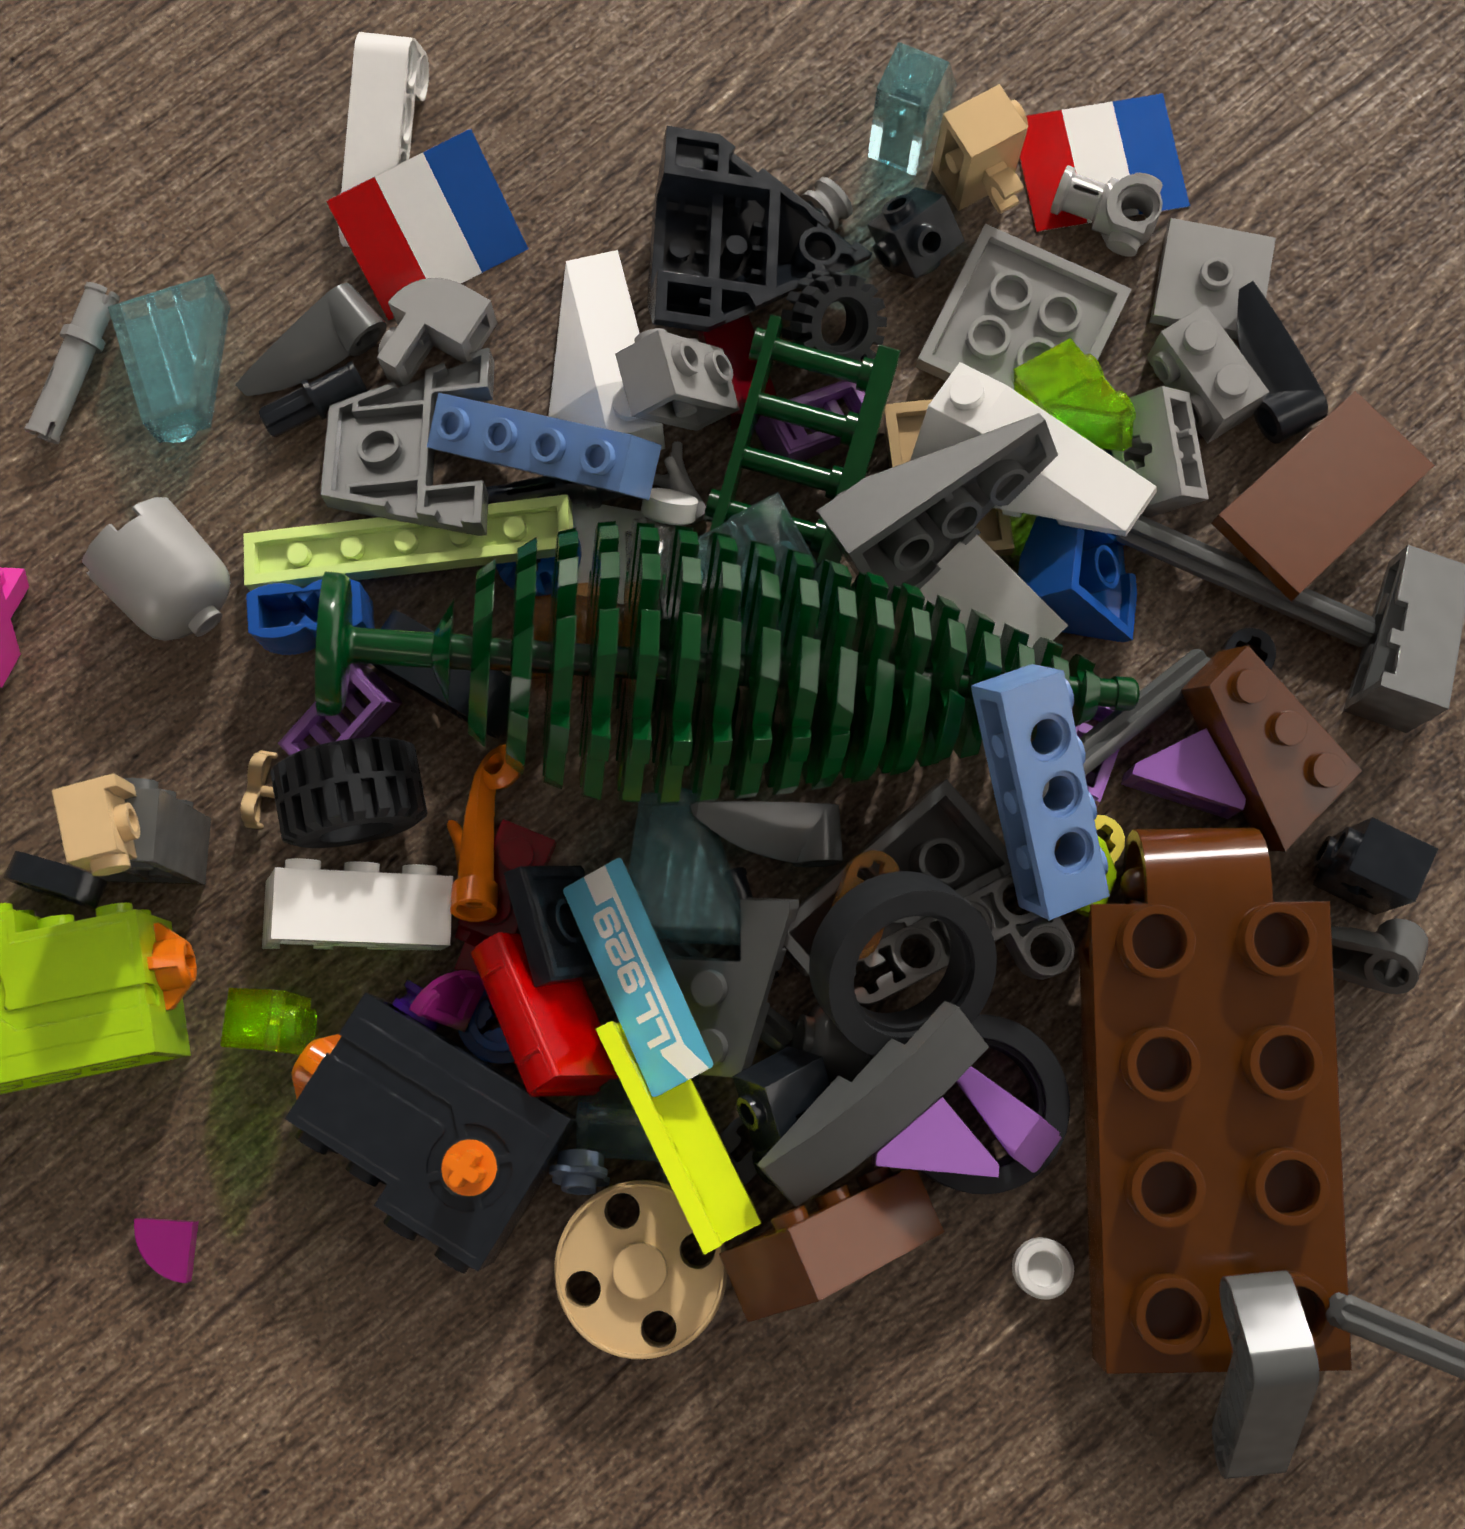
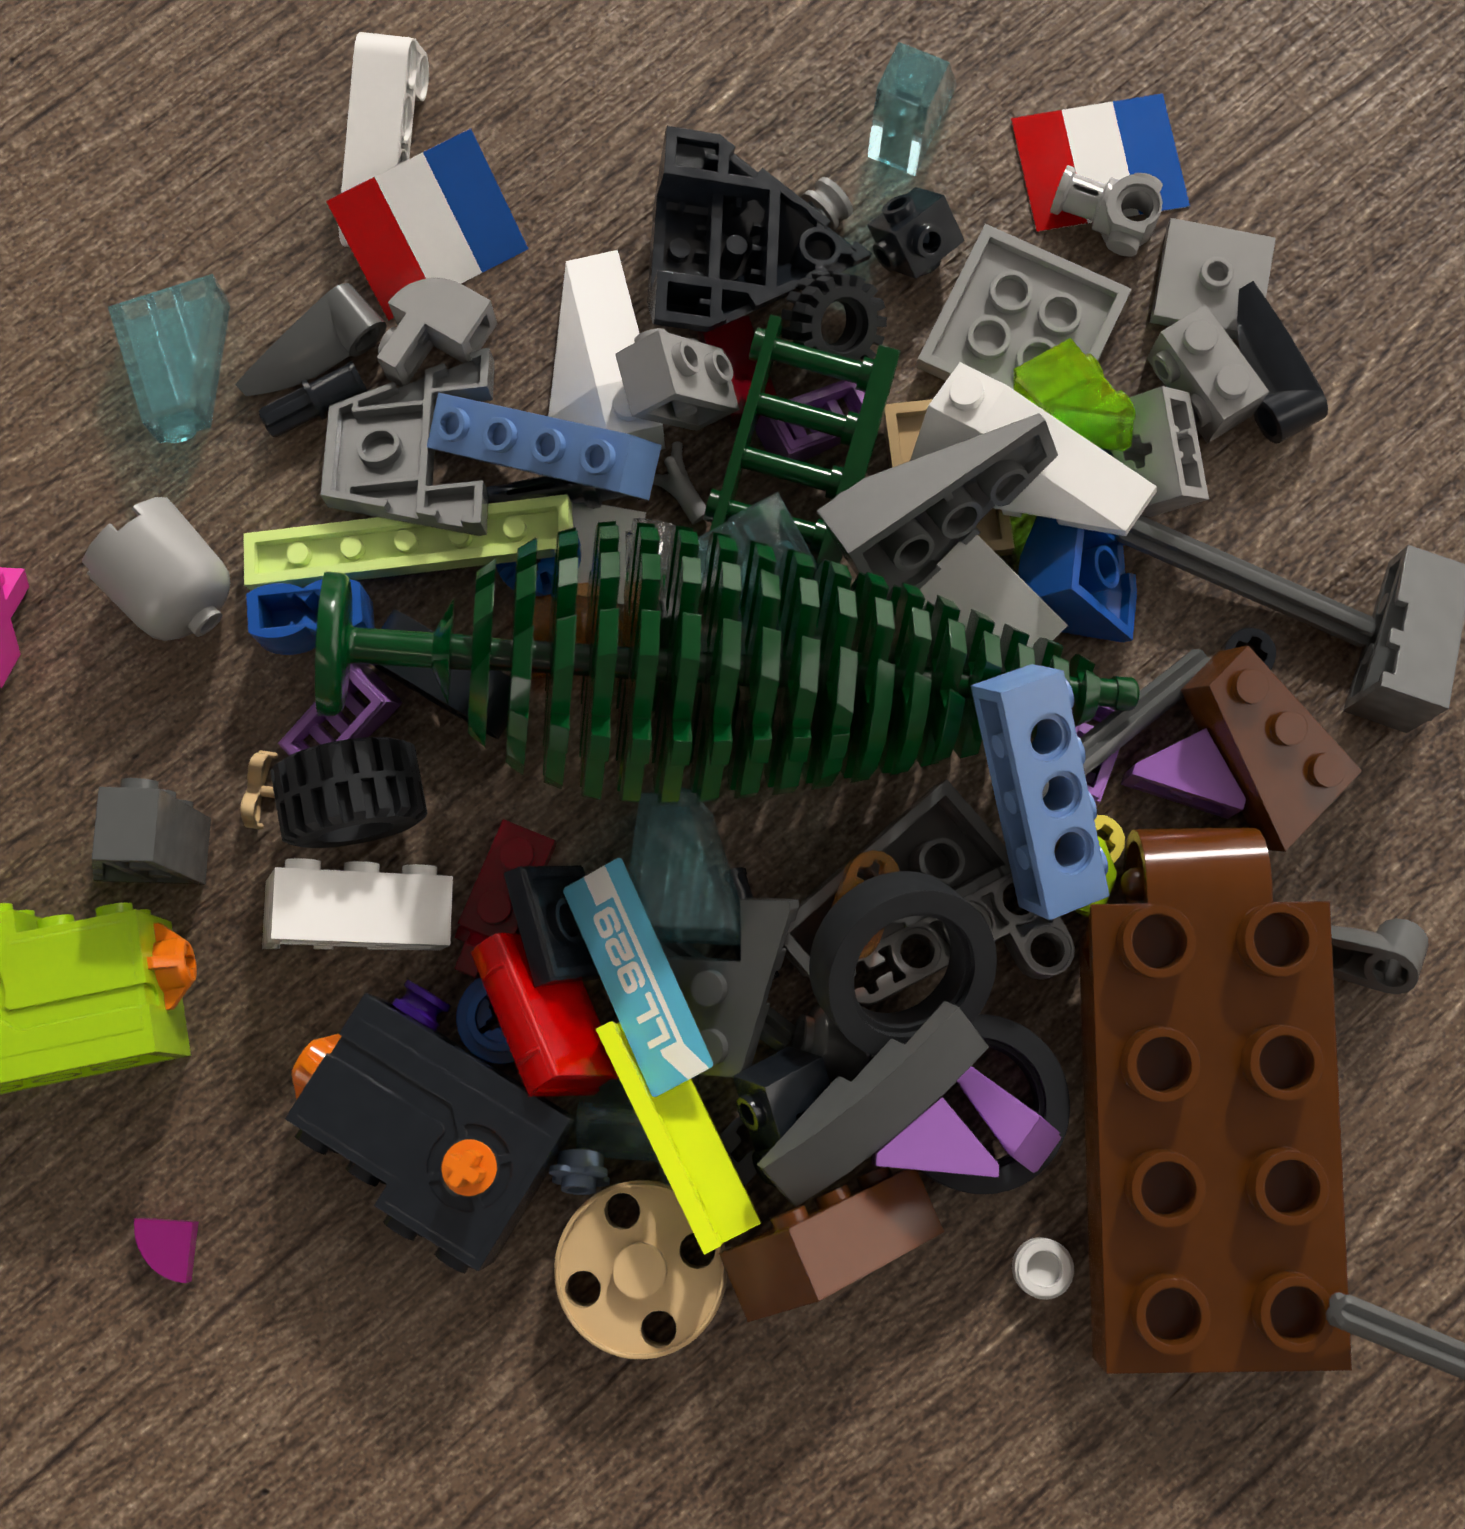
(55, 879): black beam -> none
(72, 362): light grey pin -> none
(98, 824): tan brick -> none
(268, 1021): clear neon green slope -> none
(450, 999): magenta tile -> none
(475, 891): orange plant -> none
(670, 507): white tile -> none
(778, 830): dark grey piece -> none
(981, 150): tan brick -> none
(1268, 1376): dark grey beam -> none
(1322, 495): reddish brown tile -> none
(1373, 866): black brick -> none

